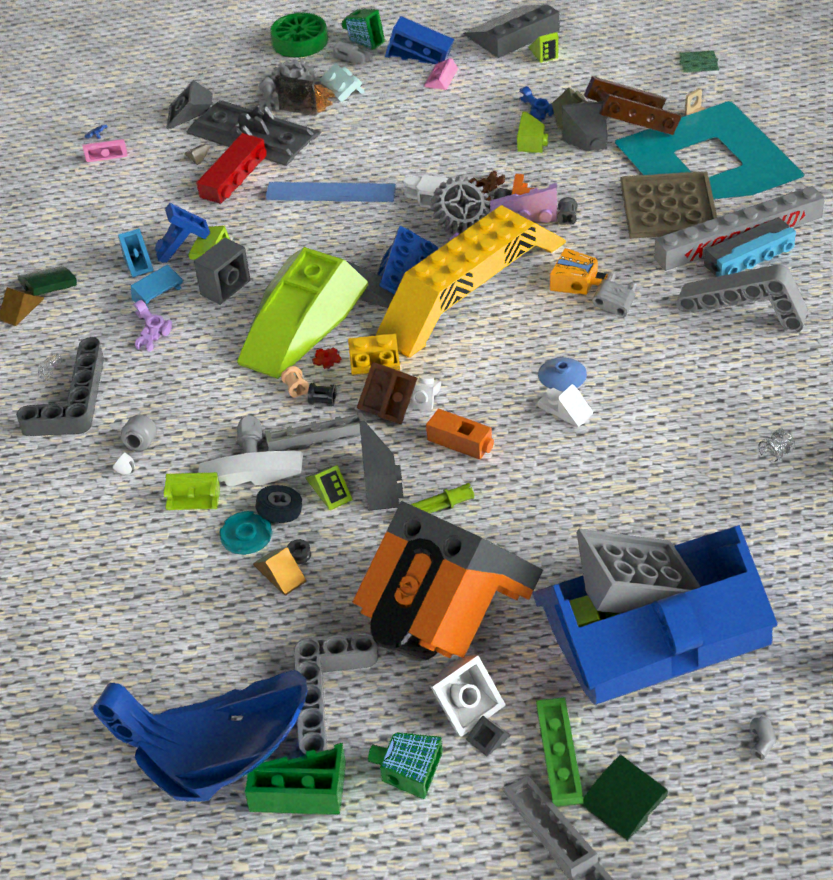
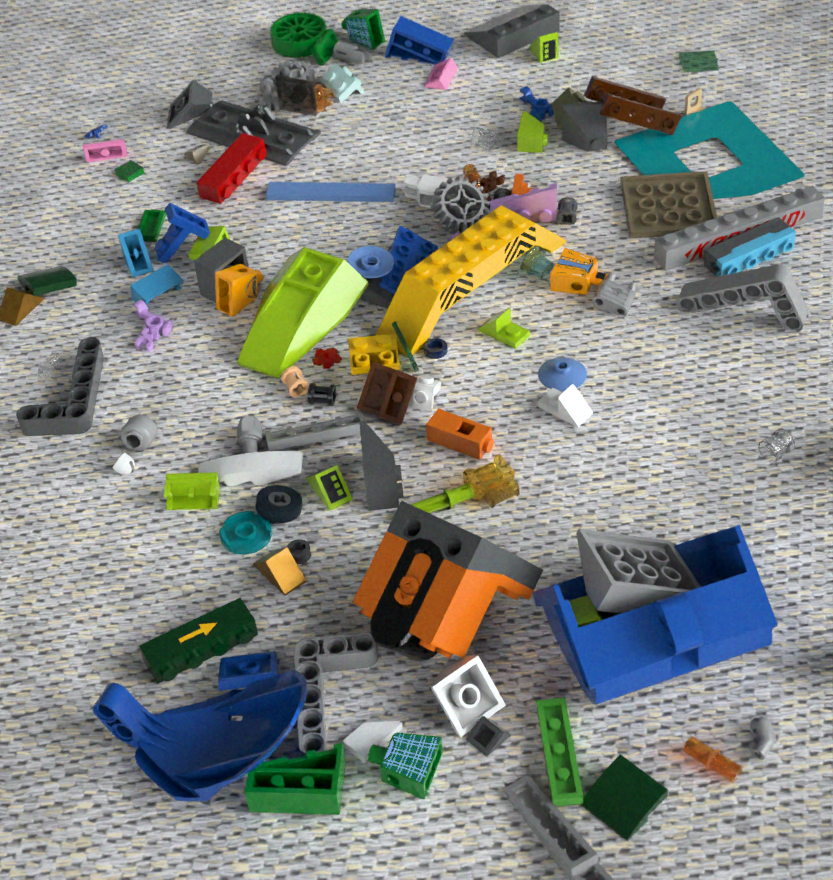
(129, 171): none -> green tile
(151, 224): none -> green tile
(198, 640): none -> dark green brick
(236, 288): none -> light orange torso
(245, 669): none -> blue tile
(324, 47): none -> green tile
(370, 733): none -> white tile
(371, 261): none -> medium blue dish
(405, 346): none -> clear green piece
(435, 348): none -> dark blue tile
(471, 172): none -> clear orange axle
(484, 139): none -> clear wheel
(492, 481): none -> clear yellow piece
(504, 330): none -> lime slope
(536, 263): none -> clear light blue piece
(712, 759): none -> clear orange axle

